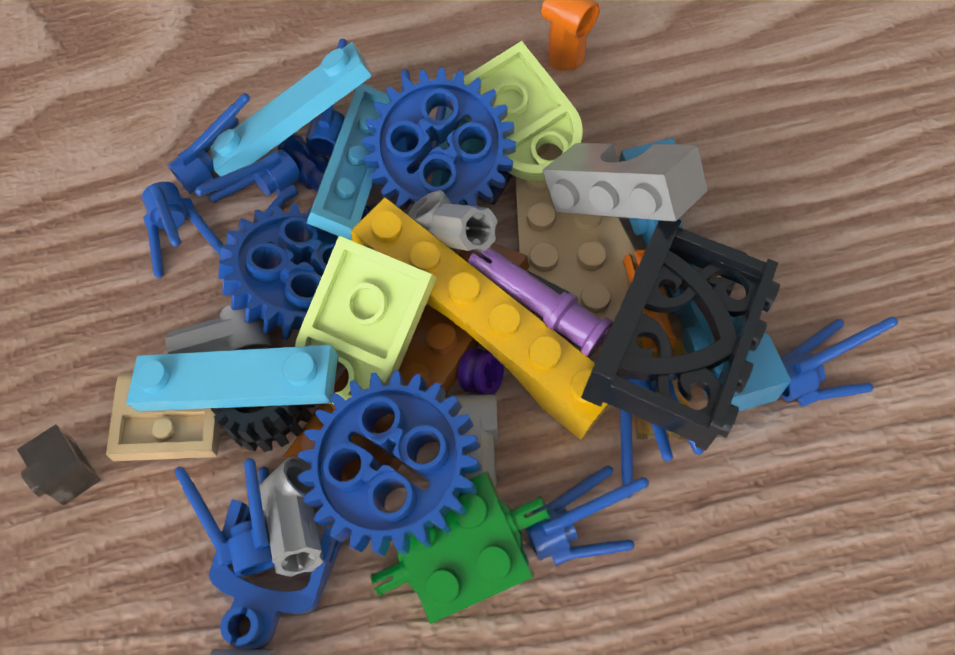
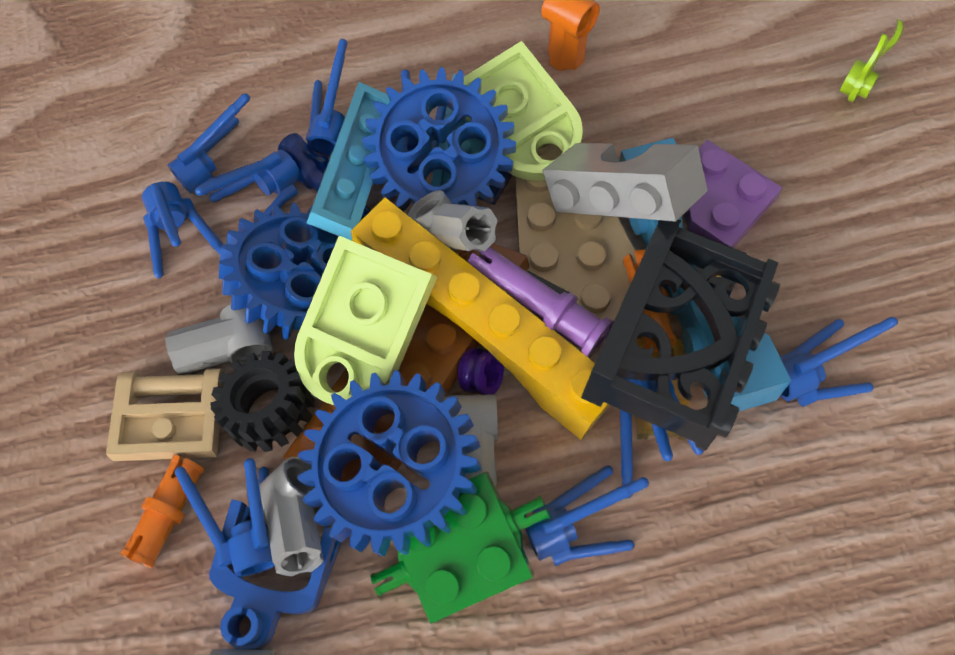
(56, 466): clear smoke plate -> none
(160, 514): none -> orange pin
(234, 378): medium azure plate -> none
(298, 105): medium azure plate -> none
(734, 197): none -> medium lavender plate
(861, 77): none -> lime plate

